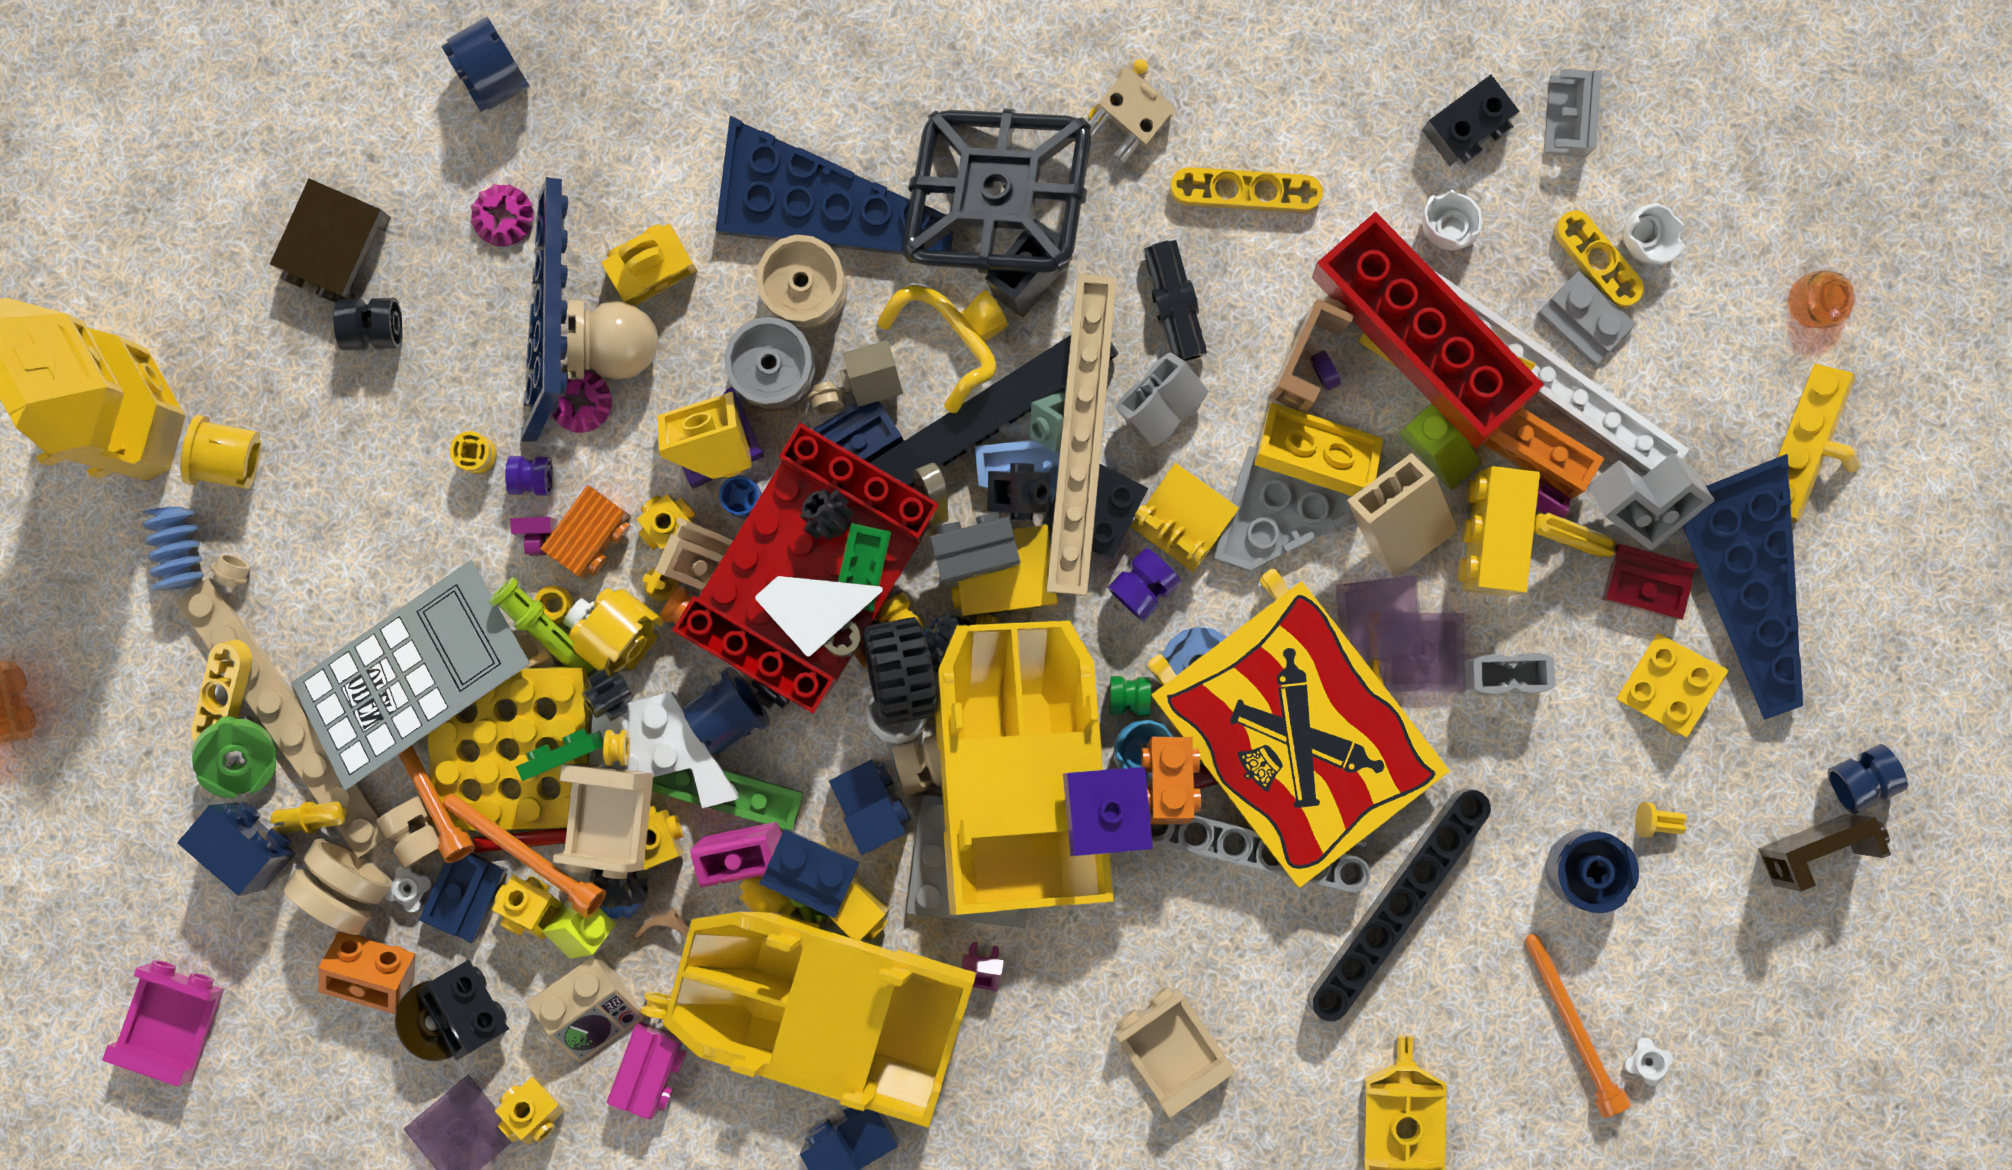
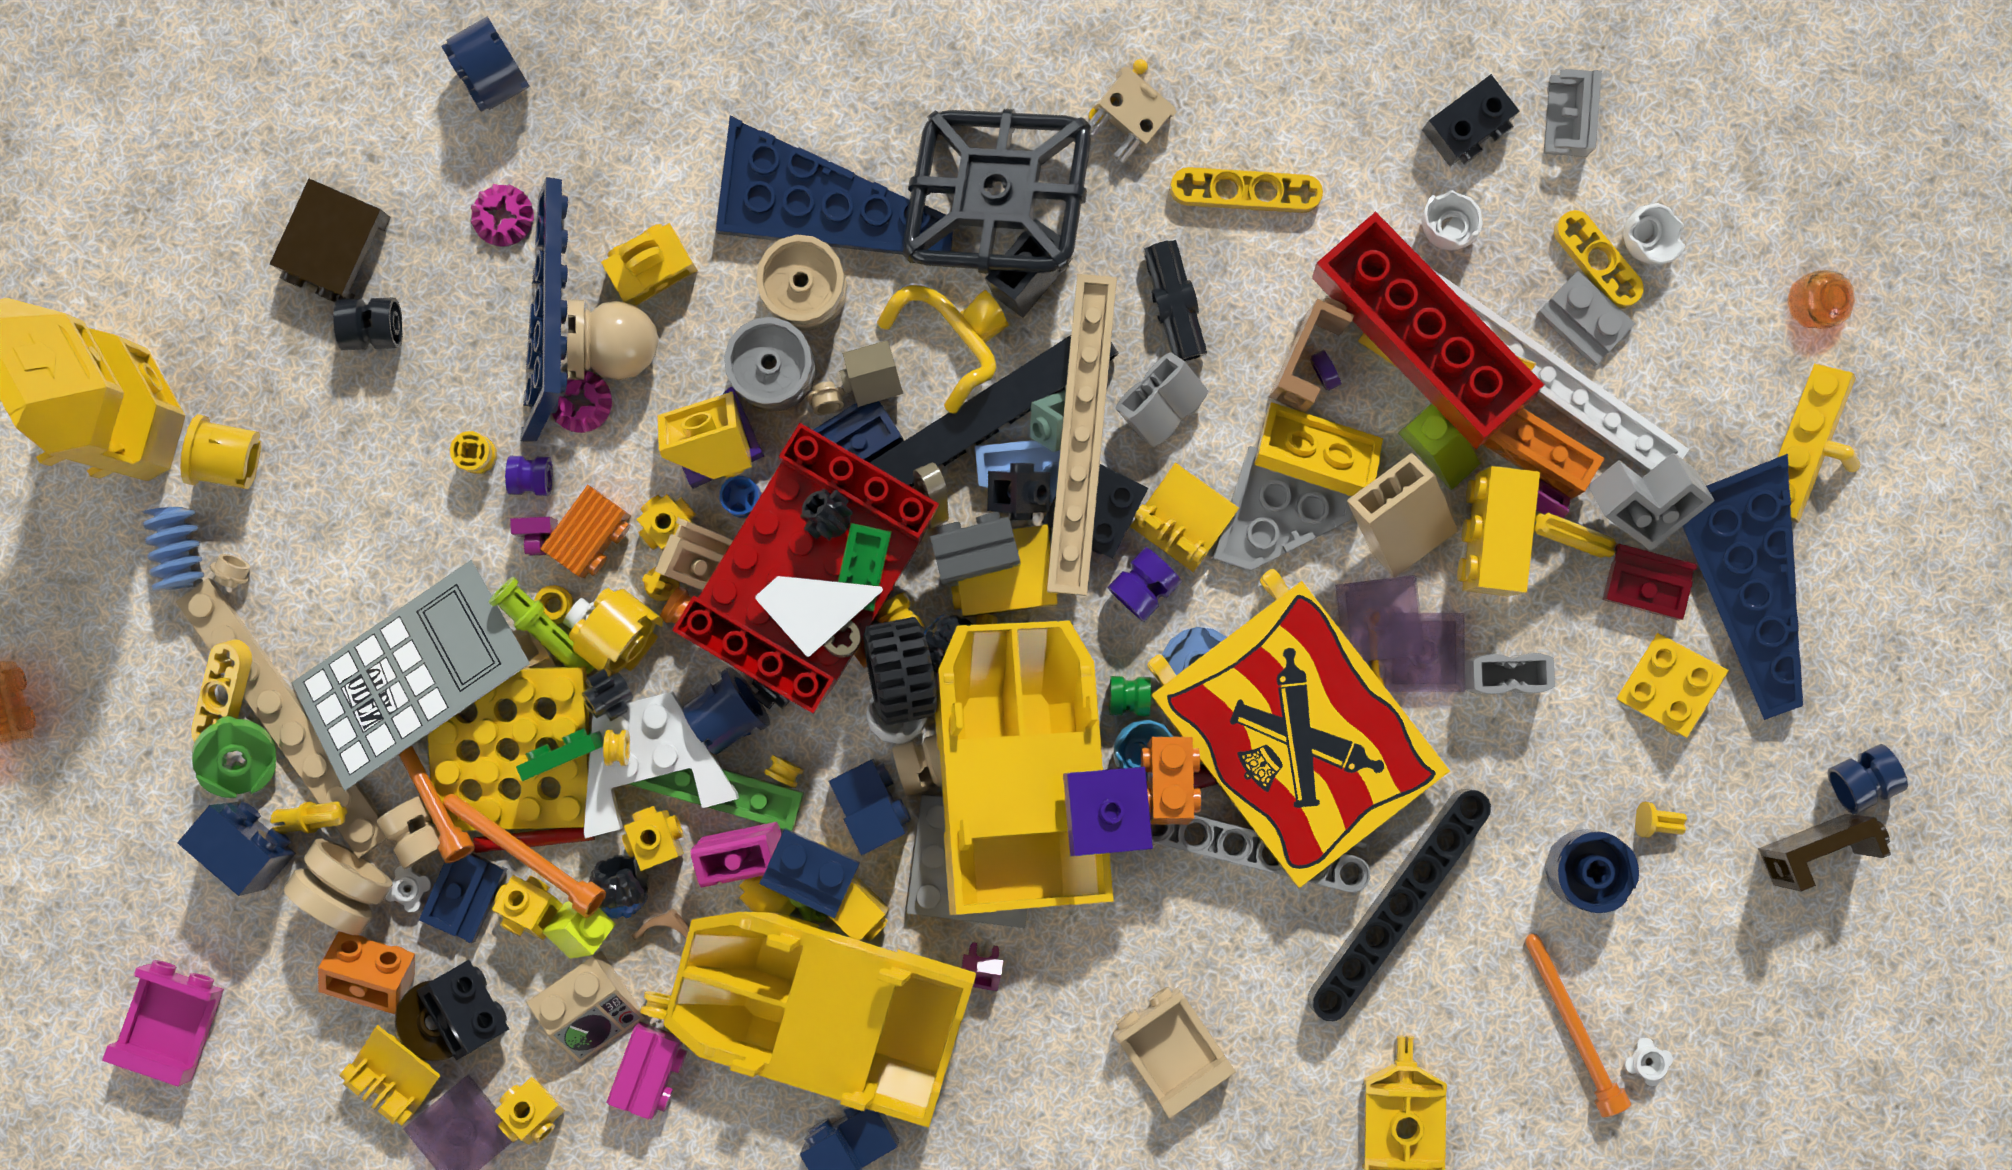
(392, 1074): none -> yellow hinge
(606, 819): tan panel -> none
(783, 771): none -> yellow bush

